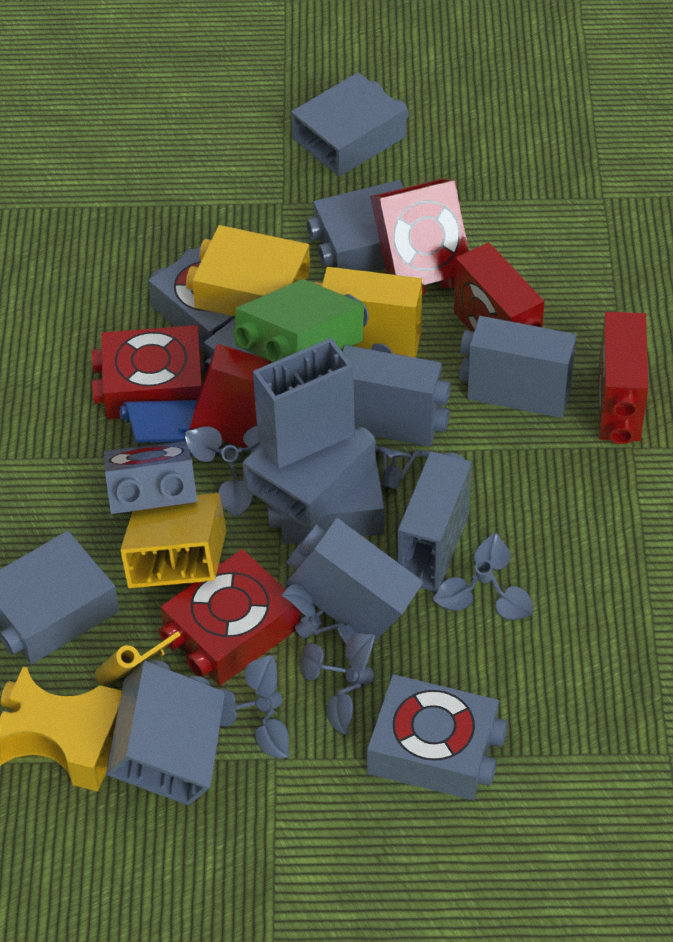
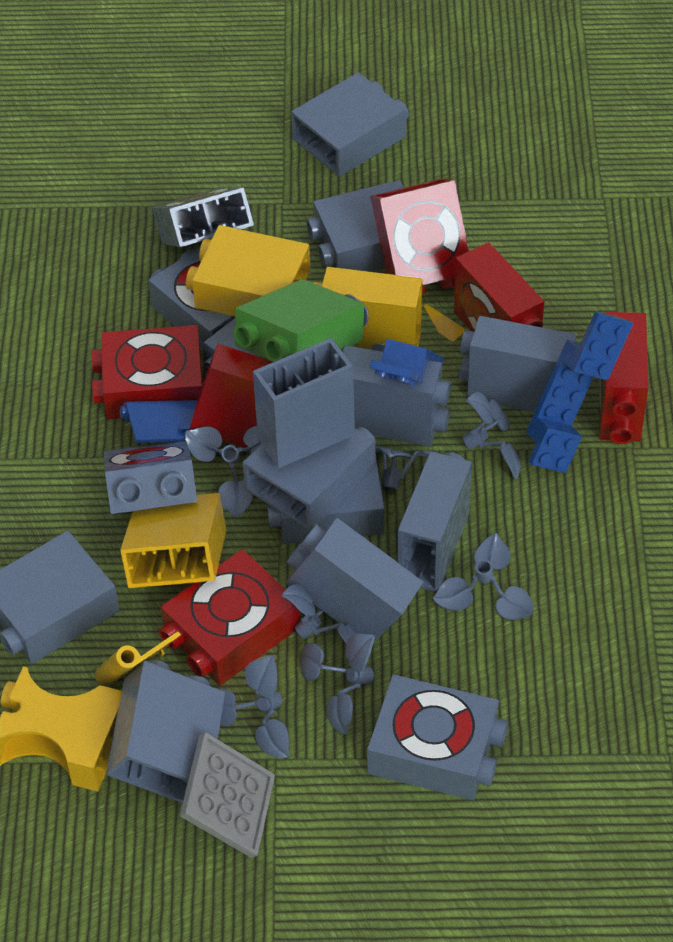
(199, 215): none -> sand blue brick
(227, 795): none -> light grey plate
(404, 362): none -> blue bracket
(444, 325): none -> yellow sticker
(478, 436): none -> sand blue plant
(567, 387): none -> blue bracket

